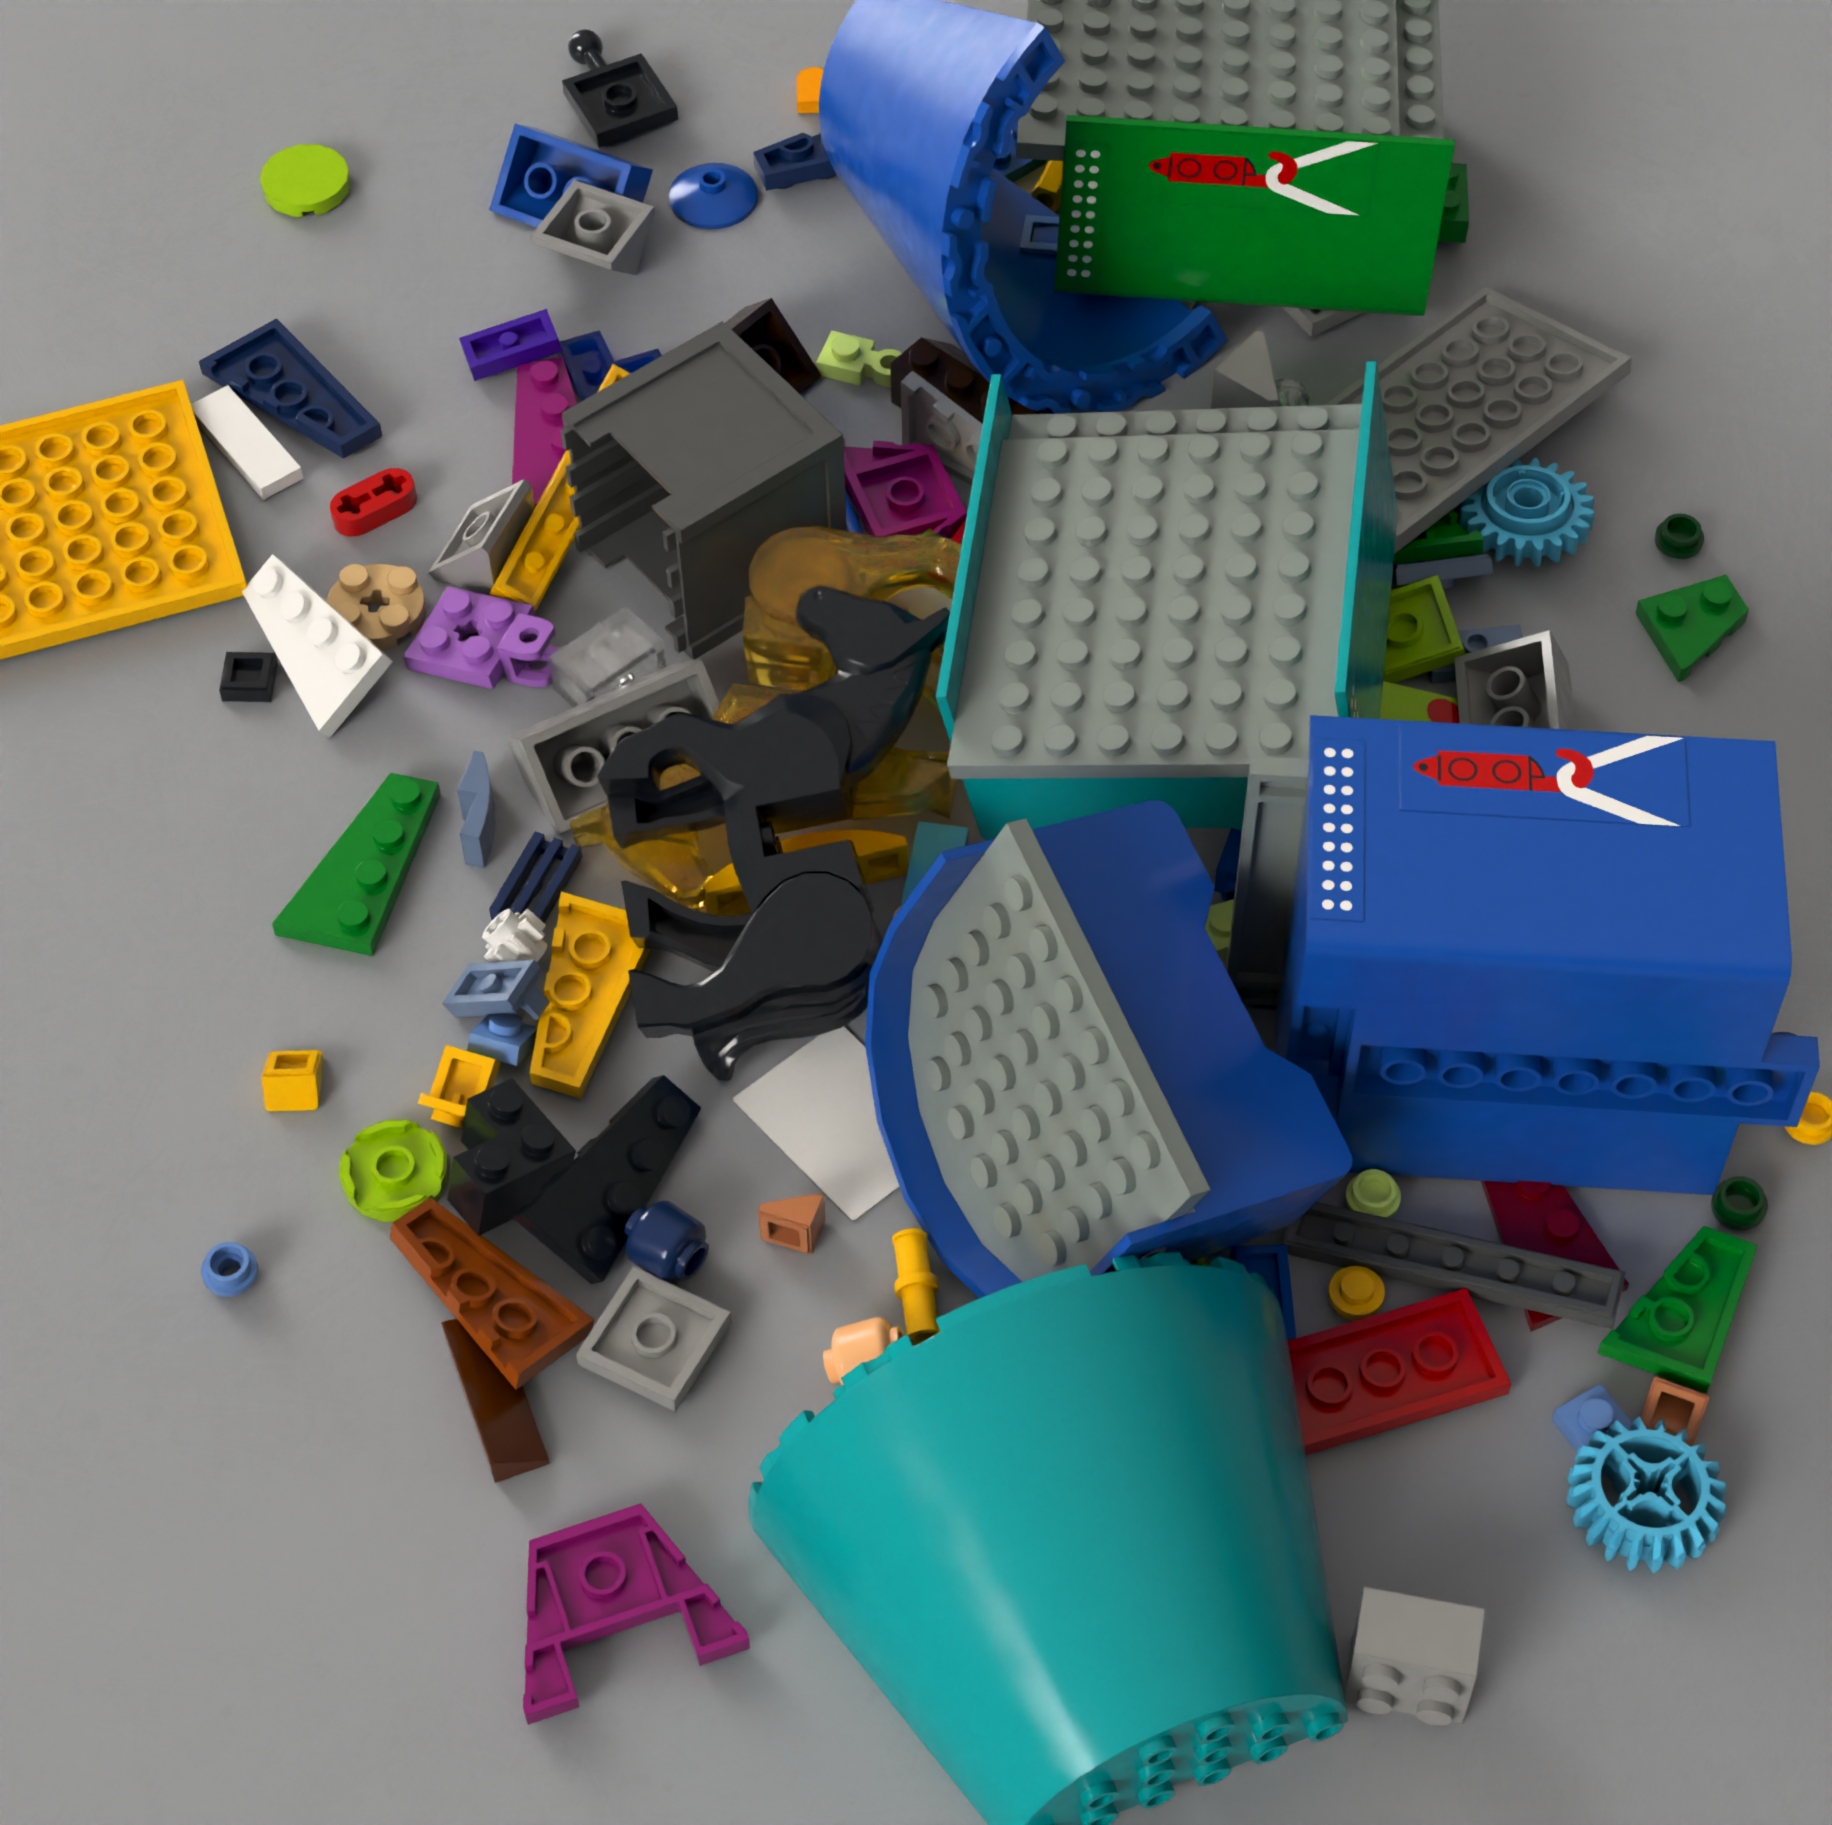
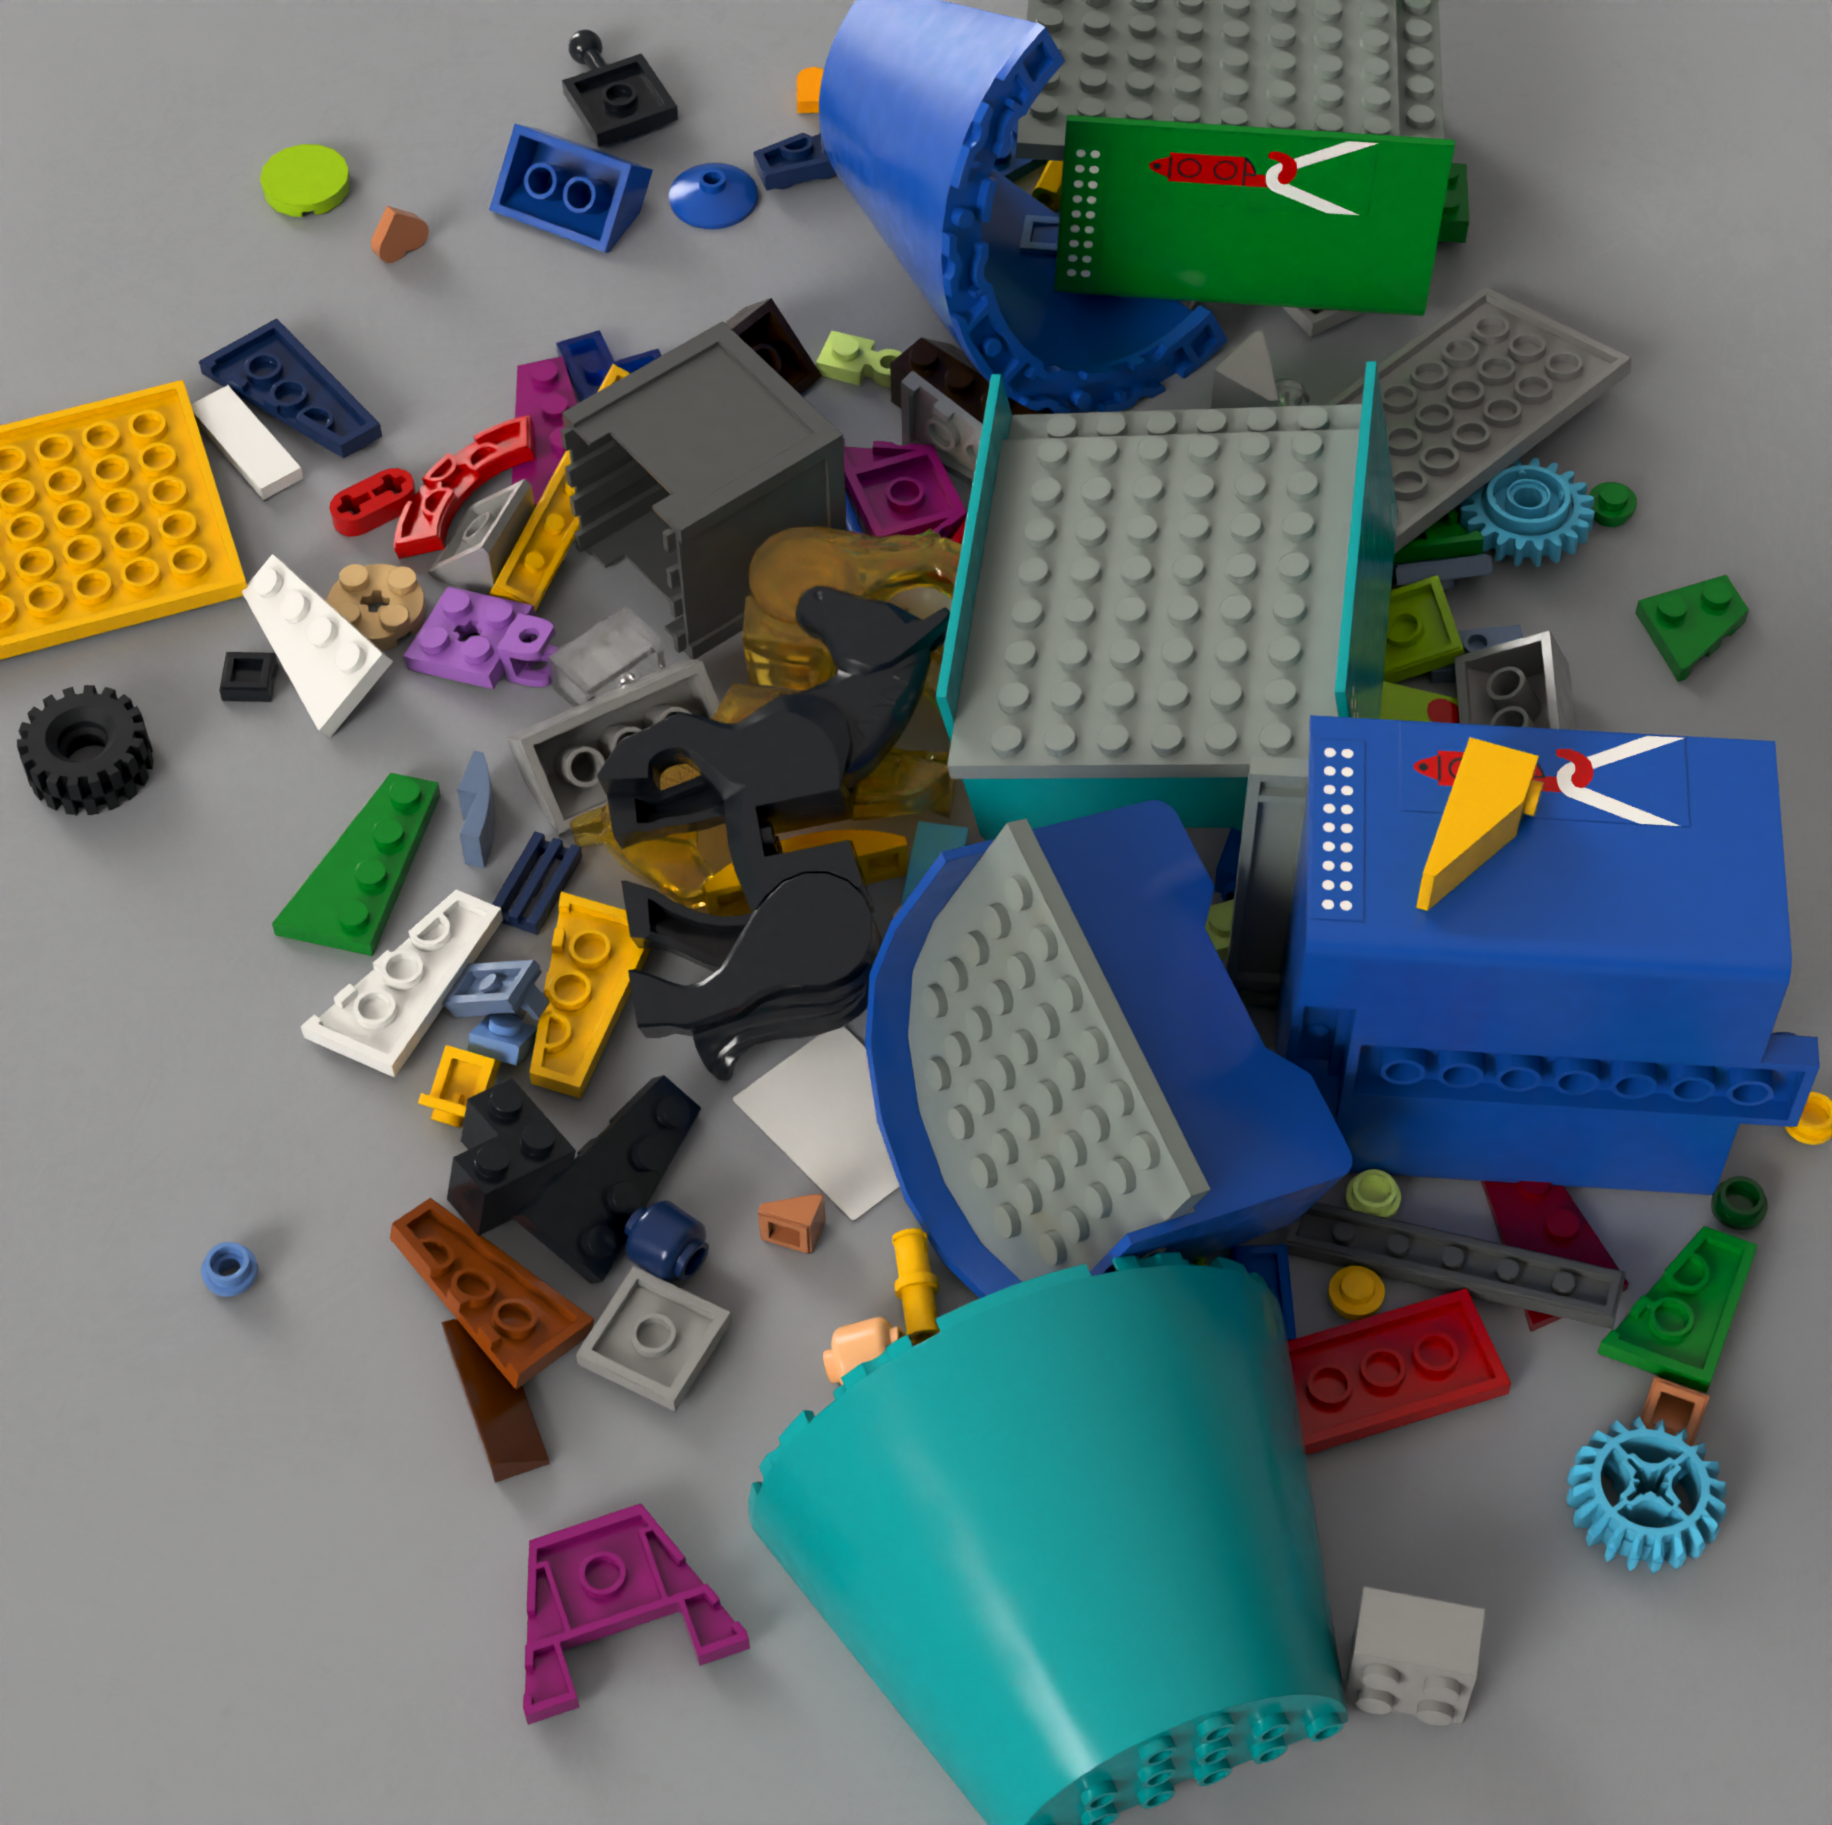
(82, 722): none -> black tyre
(292, 1080): yellow slope -> none
(393, 1169): lime tile -> none
(397, 234): none -> nougat tile
(404, 993): none -> white wing
(454, 478): none -> red tile
(510, 344): dark purple plate -> none
(514, 937): white gear -> none
(597, 228): light grey slope -> none
(1480, 816): none -> yellow slope
(1587, 1414): medium blue plate -> none
(1613, 503): none -> green plate
(1679, 536): dark green plate -> none

